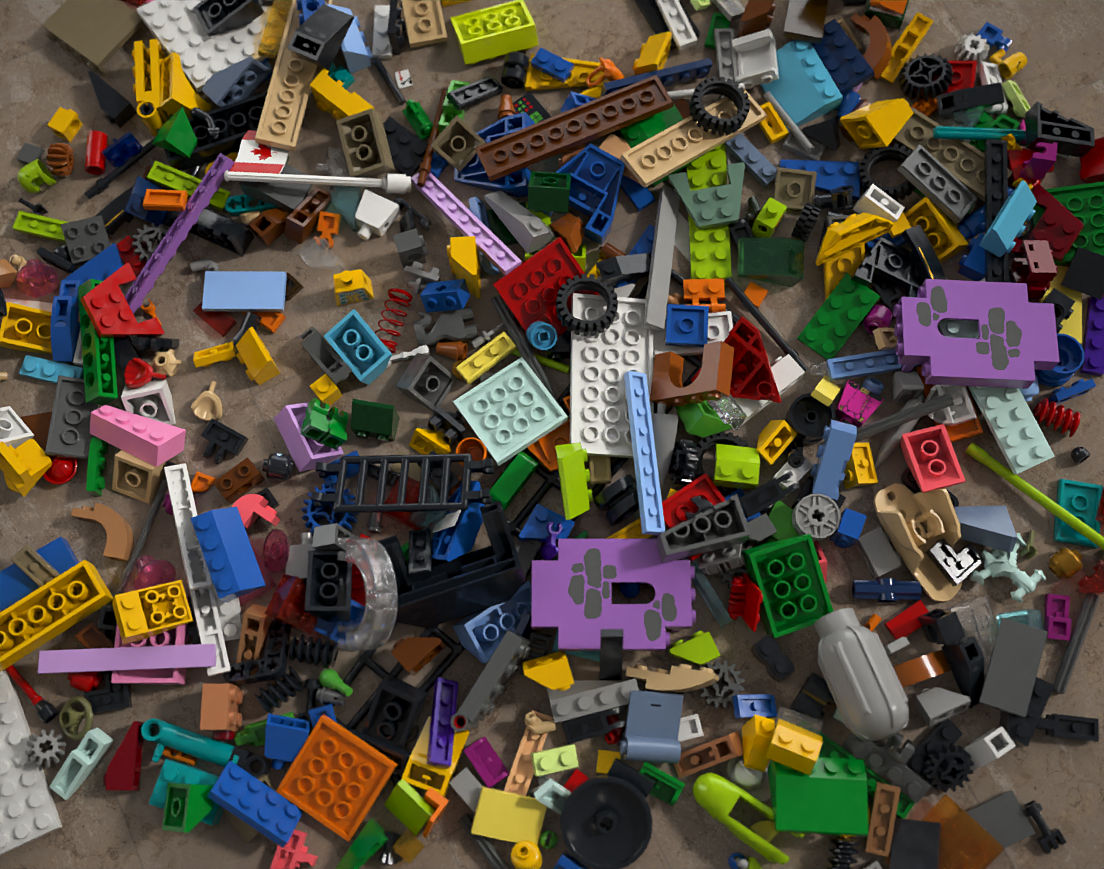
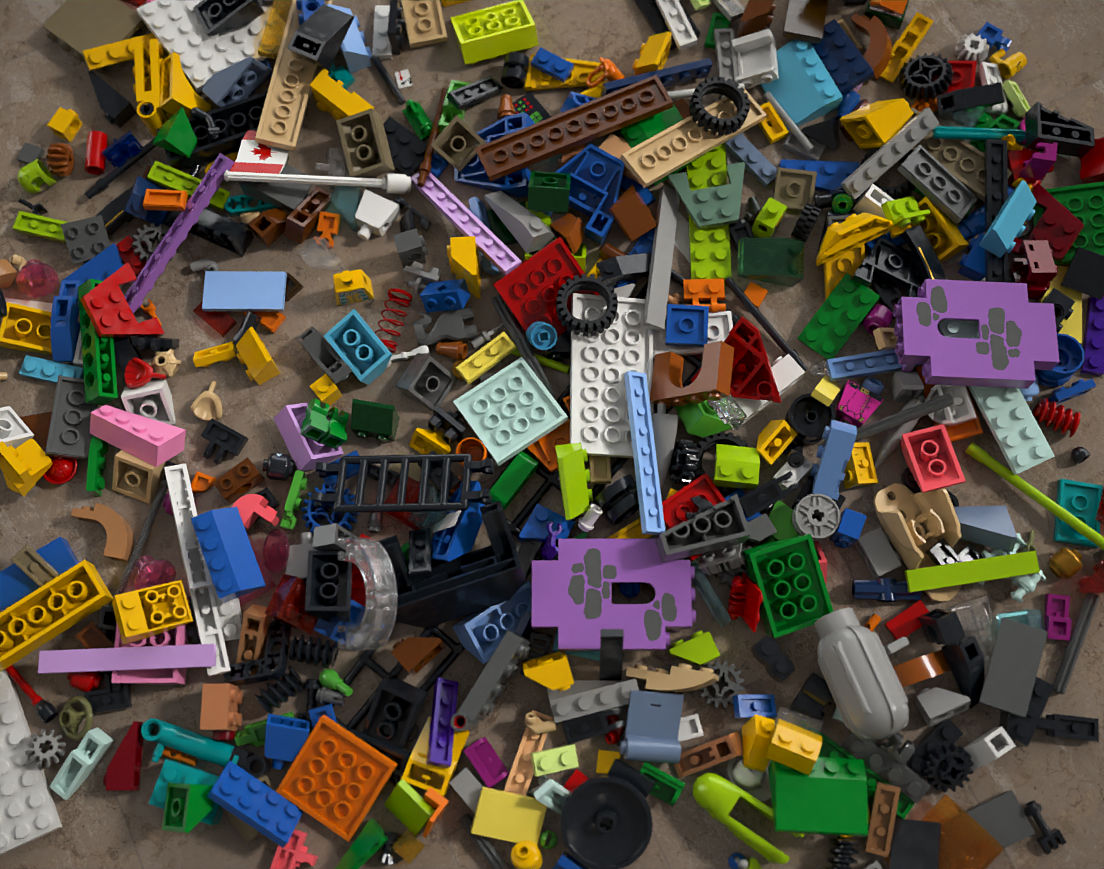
(59, 258): black tile -> none
(114, 52): none -> yellow plate
(293, 500): none -> bright green hinge
(587, 521): none -> white pin
(632, 214): none -> dark orange slope
(764, 829): light yellow tile -> none
(842, 198): none -> green plate
(890, 153): none -> light grey plate
(904, 212): none -> lime bracket
(972, 571): none -> lime tile

